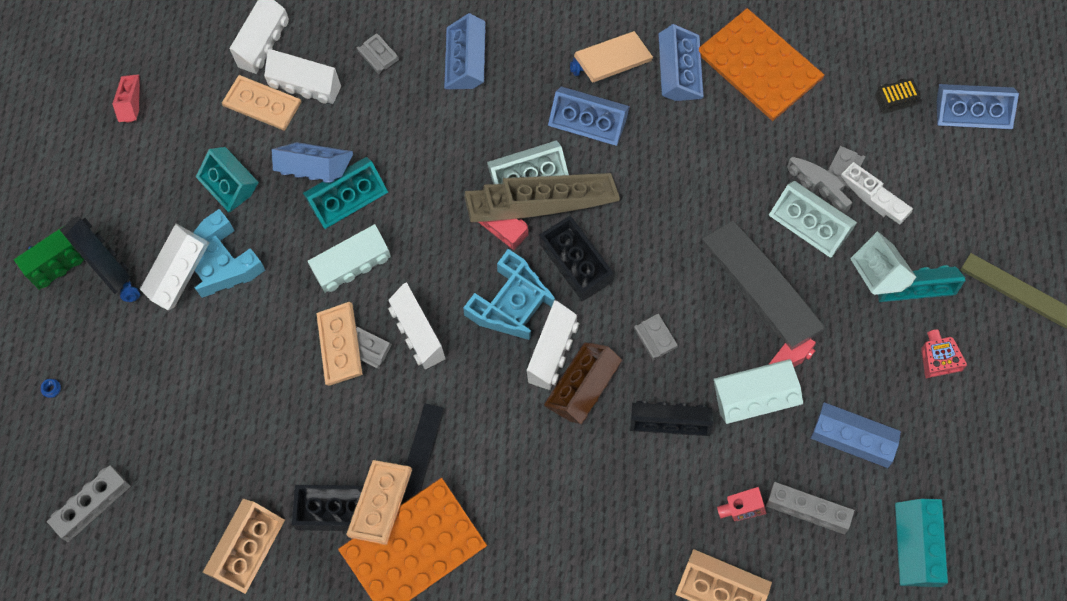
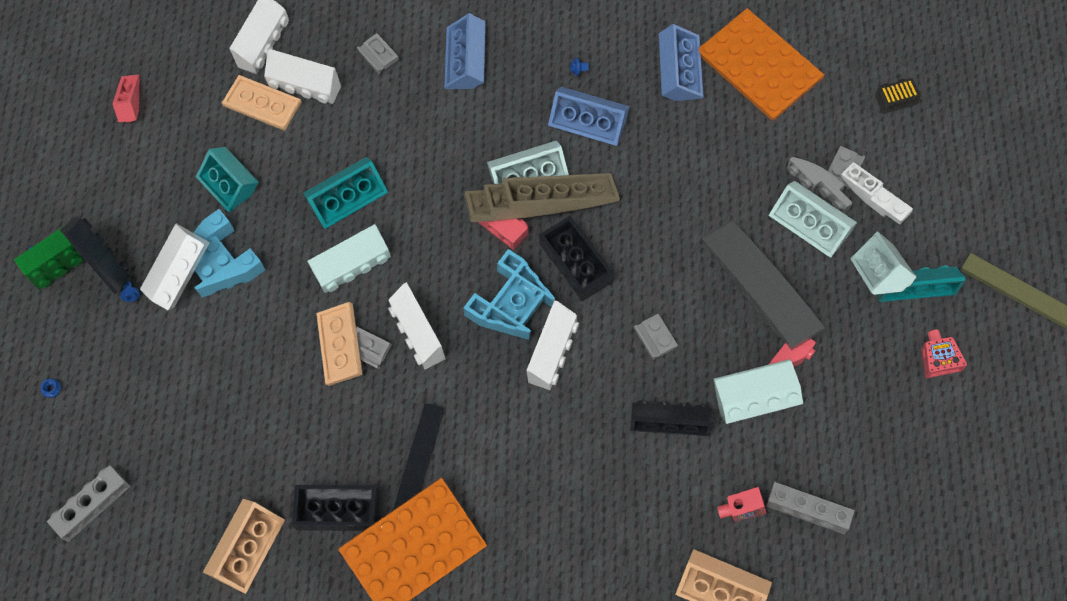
(311, 161): medium blue slope -> none
(379, 502): light nougat tile -> none
(583, 382): reddish brown slope -> none
(613, 56): light nougat tile -> none
(856, 435): medium blue slope -> none
(921, 543): teal slope -> none
(976, 106): medium blue slope -> none

